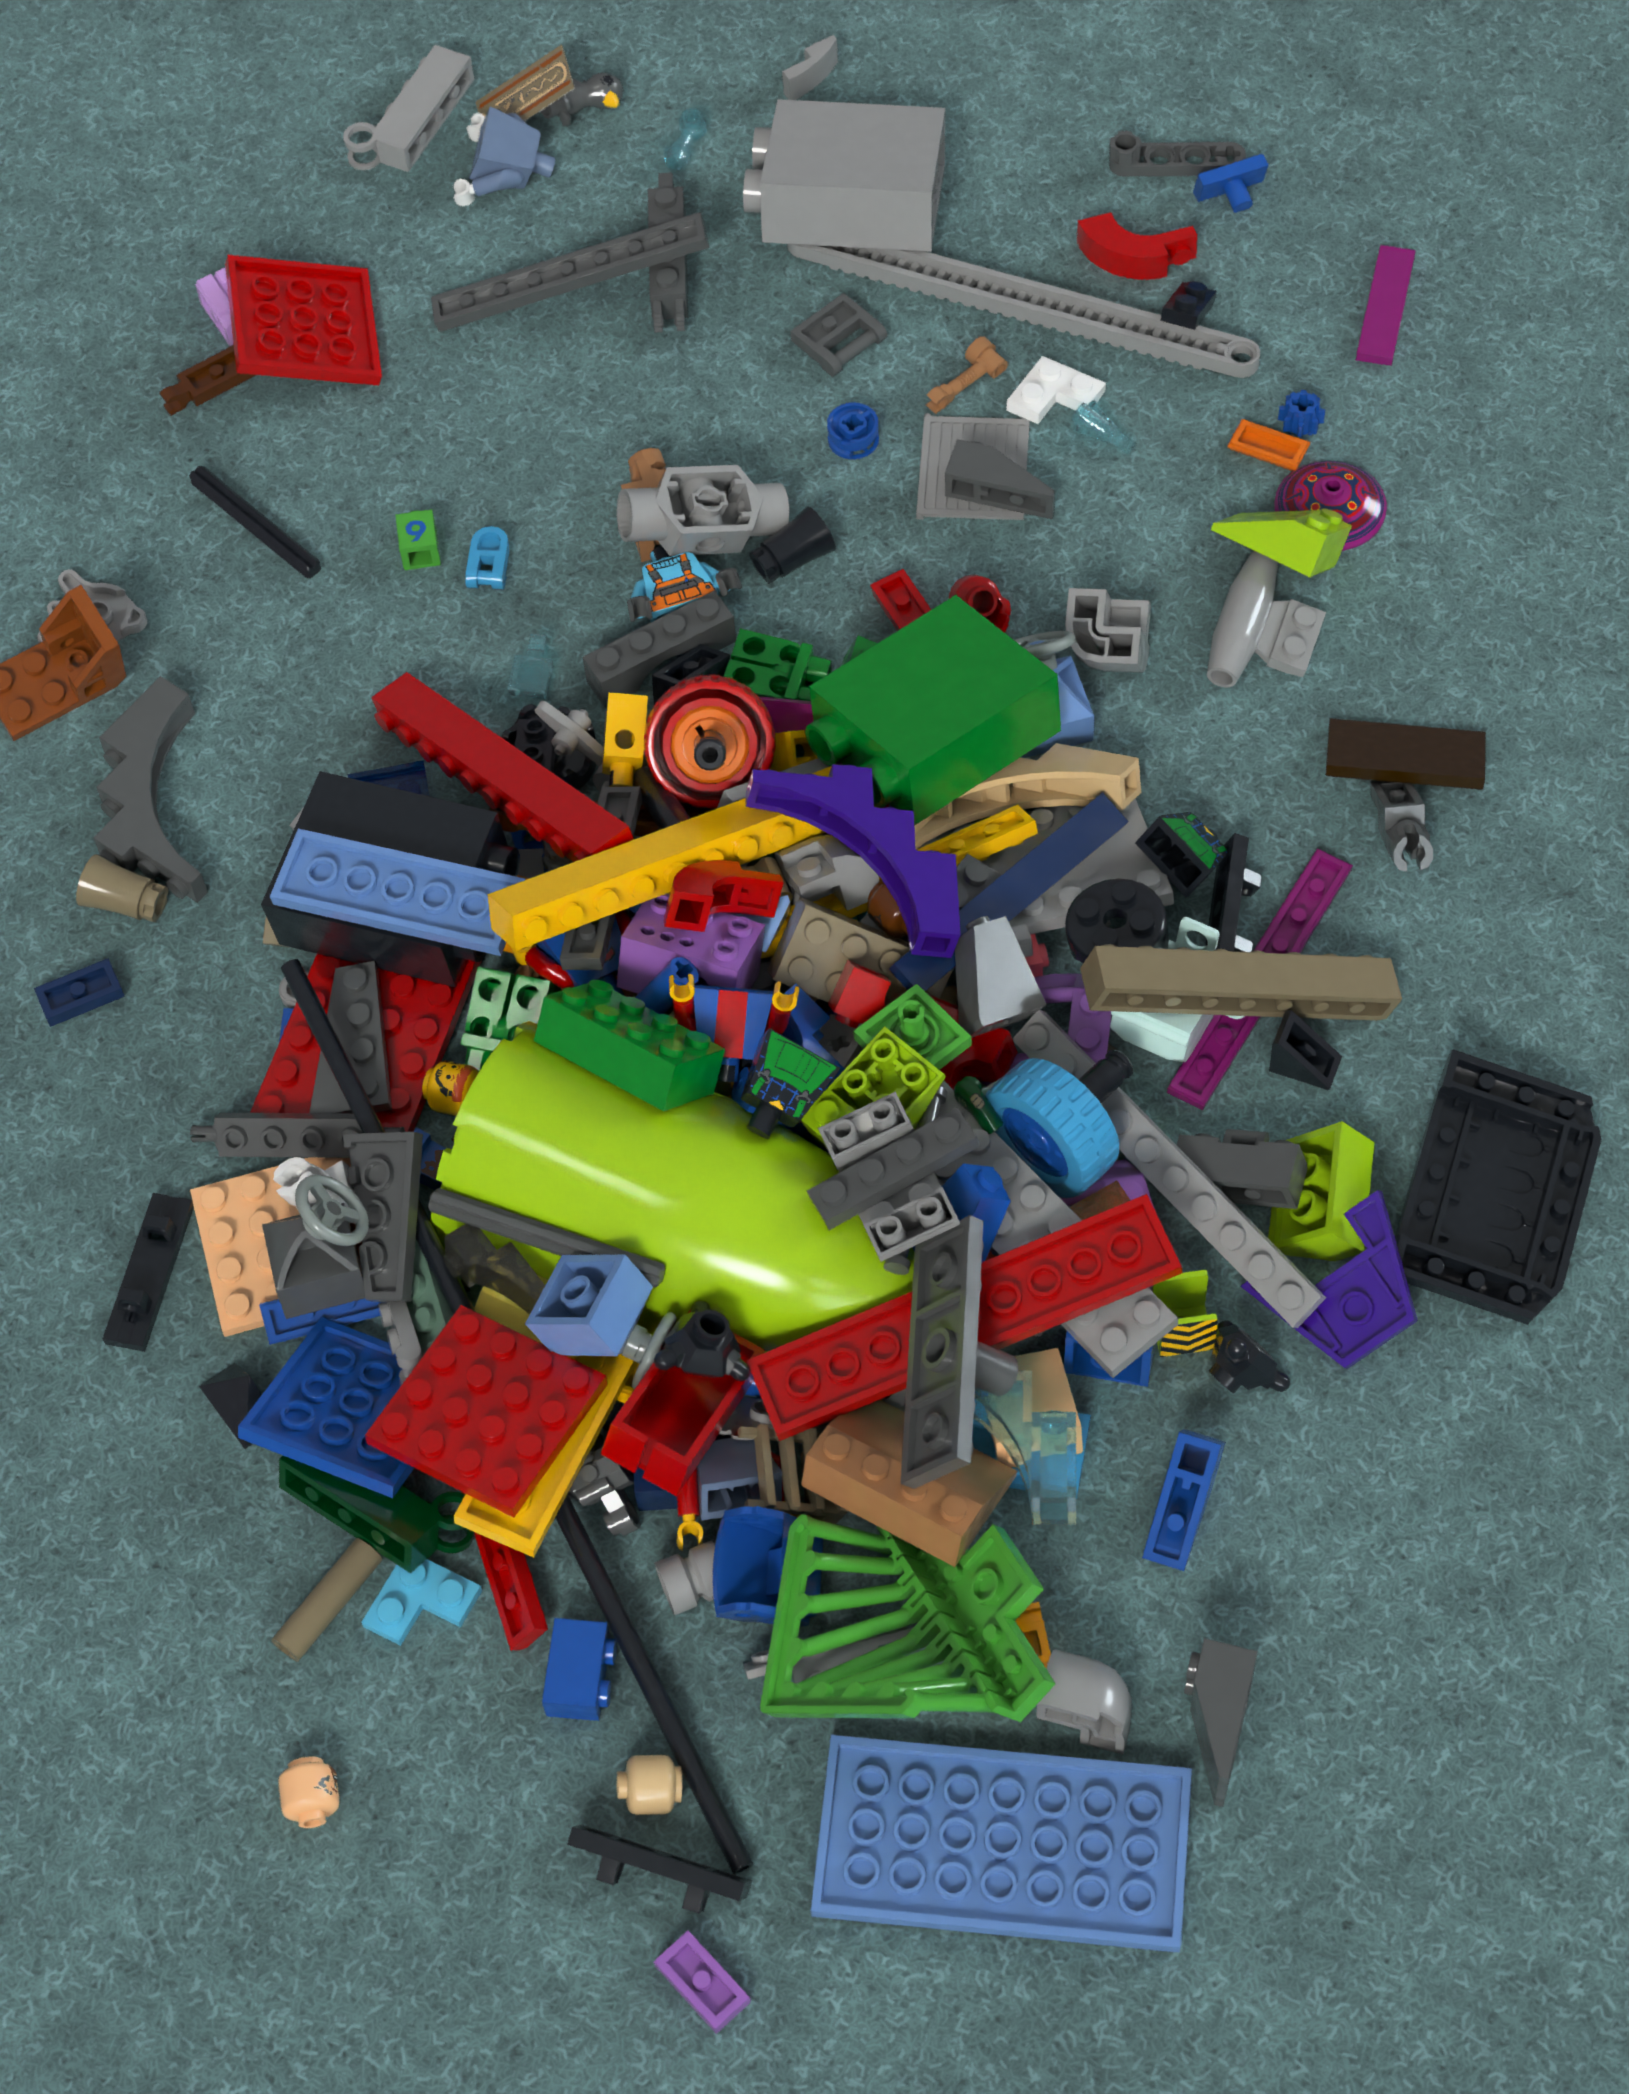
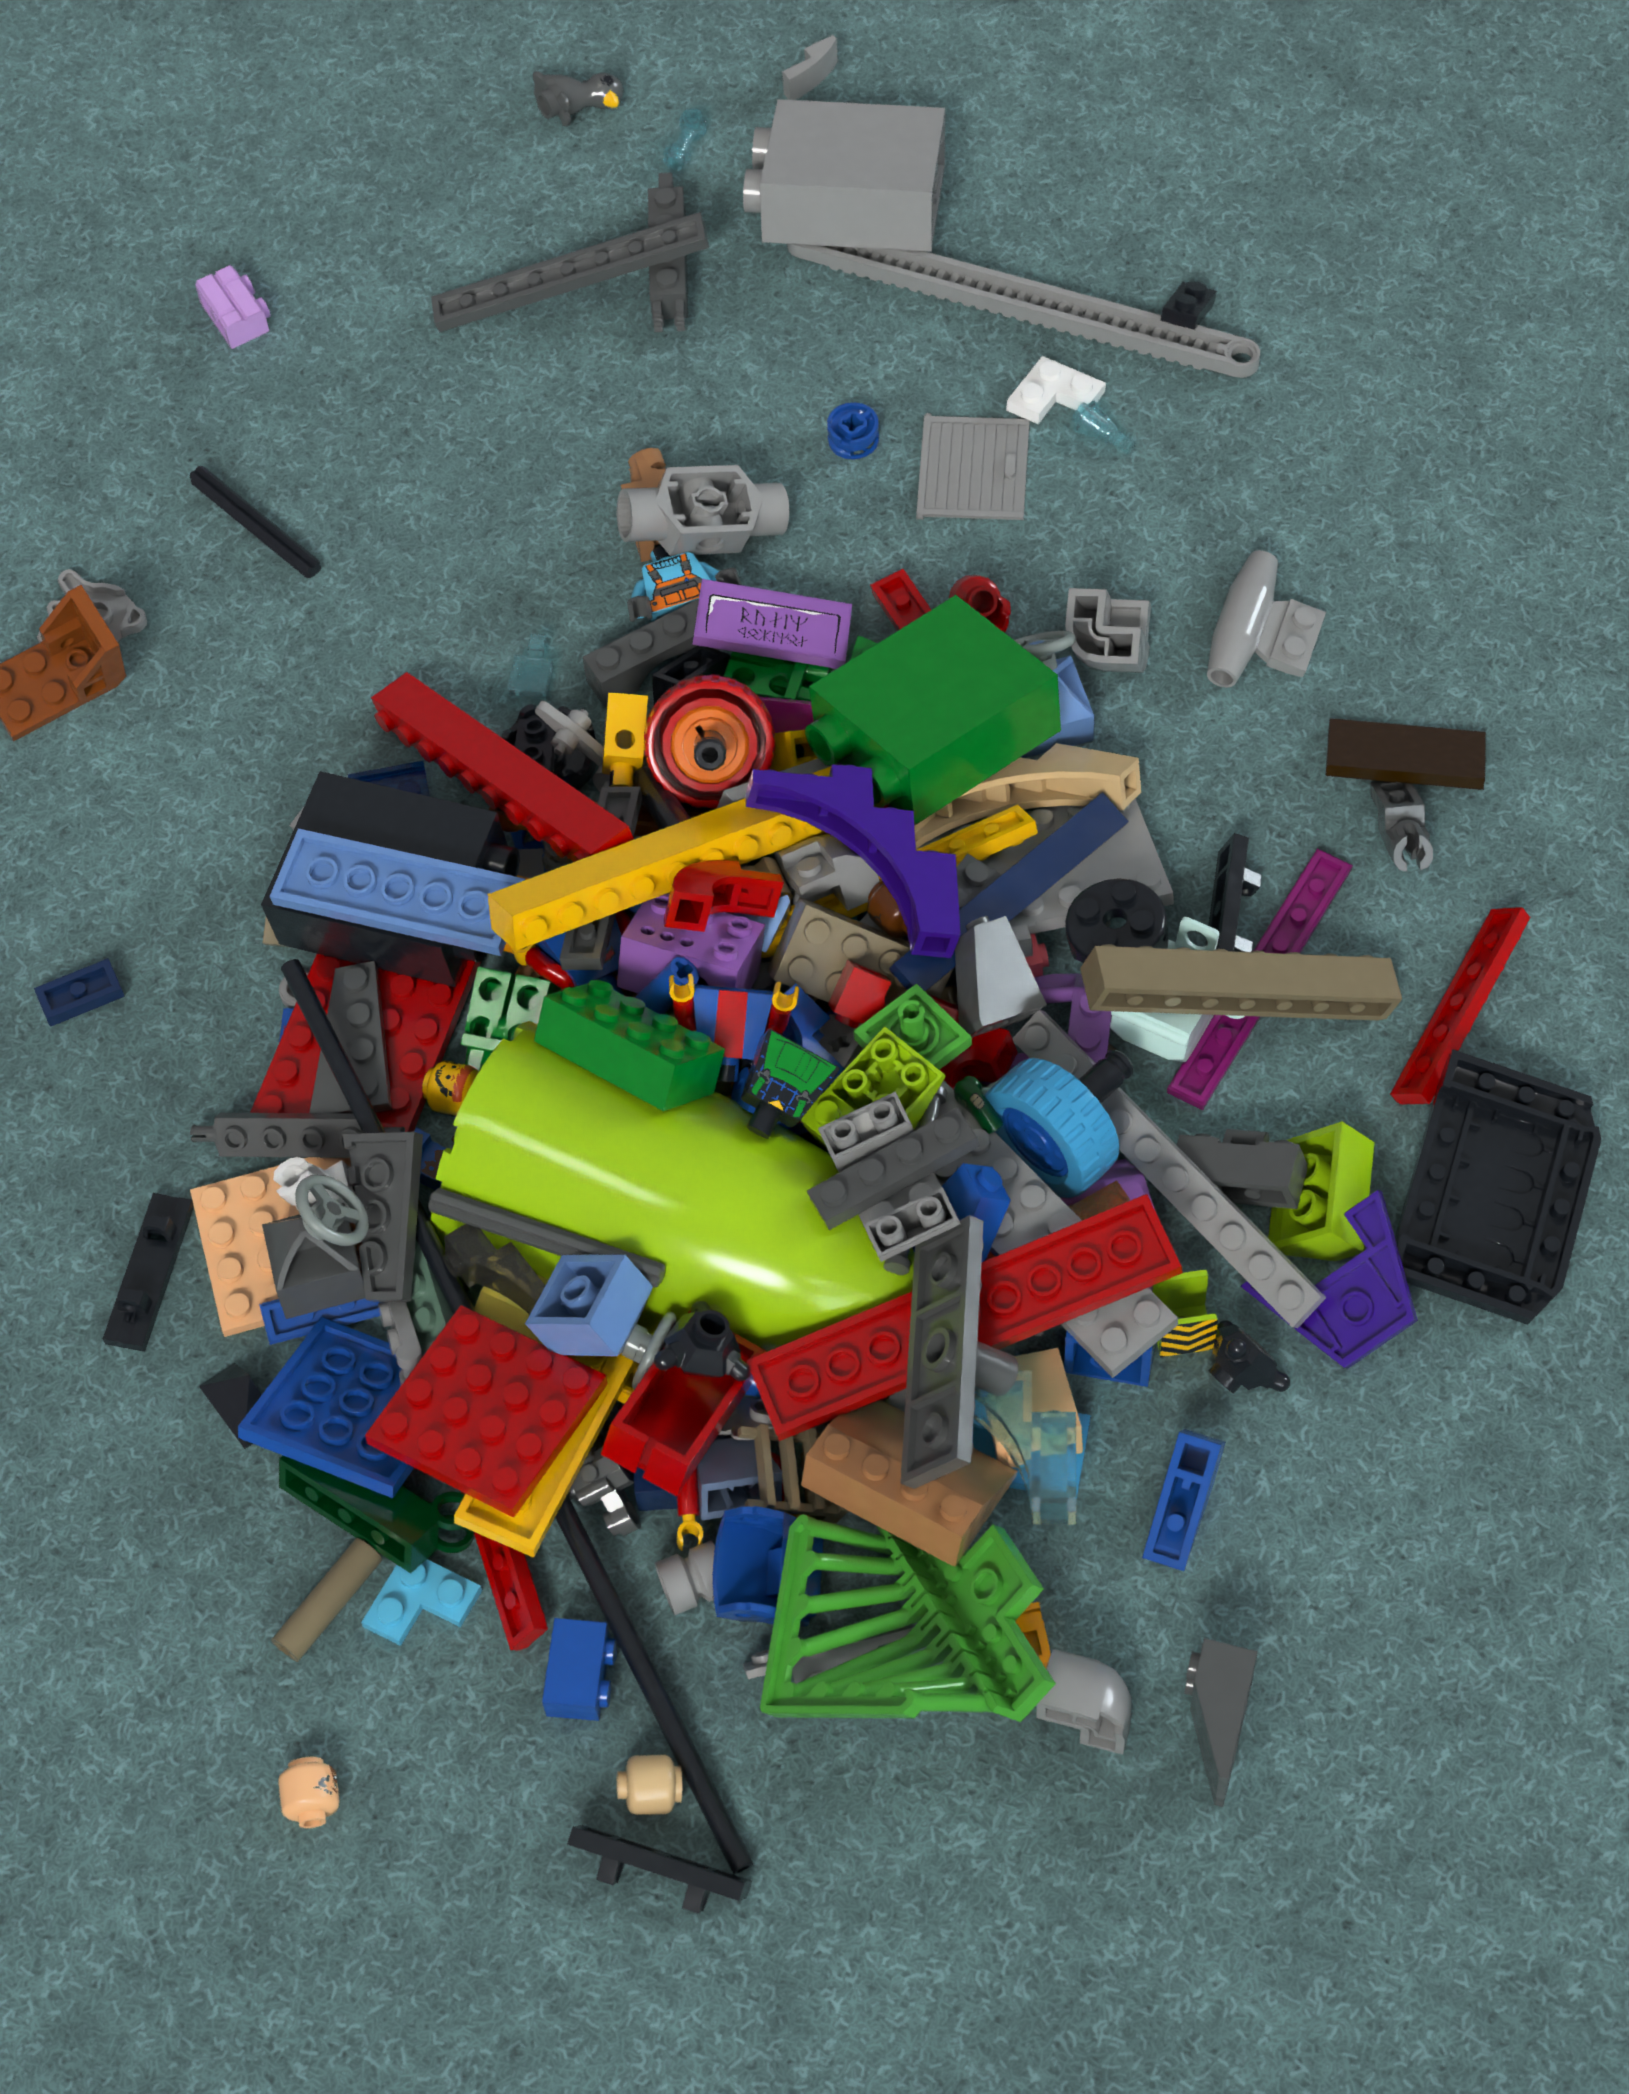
(120, 890): dark tan plant -> none
(137, 752): dark grey arch -> none
(203, 381): reddish brown plate -> none
(302, 320): red plate -> none
(416, 112): light grey hinge -> none
(418, 539): bright green brick -> none
(488, 547): dark azure plate -> none
(503, 155): sand blue torso -> none
(532, 87): sticker -> none
(702, 1982): medium lavender plate -> none
(772, 624): none -> medium lavender tile
(793, 546): black plant -> none
(832, 326): dark grey plate -> none
(983, 360): medium nougat brick -> none
(992, 479): dark grey slope -> none
(1003, 1843): medium blue plate -> none
(1127, 148): dark grey beam -> none
(1133, 254): red arch -> none
(1182, 849): black torso -> none
(1232, 181): blue tile -> none
(1268, 445): orange tile -> none
(1298, 539): lime slope -> none
(1301, 413): blue gear -> none
(1303, 1053): black slope -> none
(1355, 497): dish -> none
(1385, 305): magenta tile -> none
(1460, 1005): none -> red plate

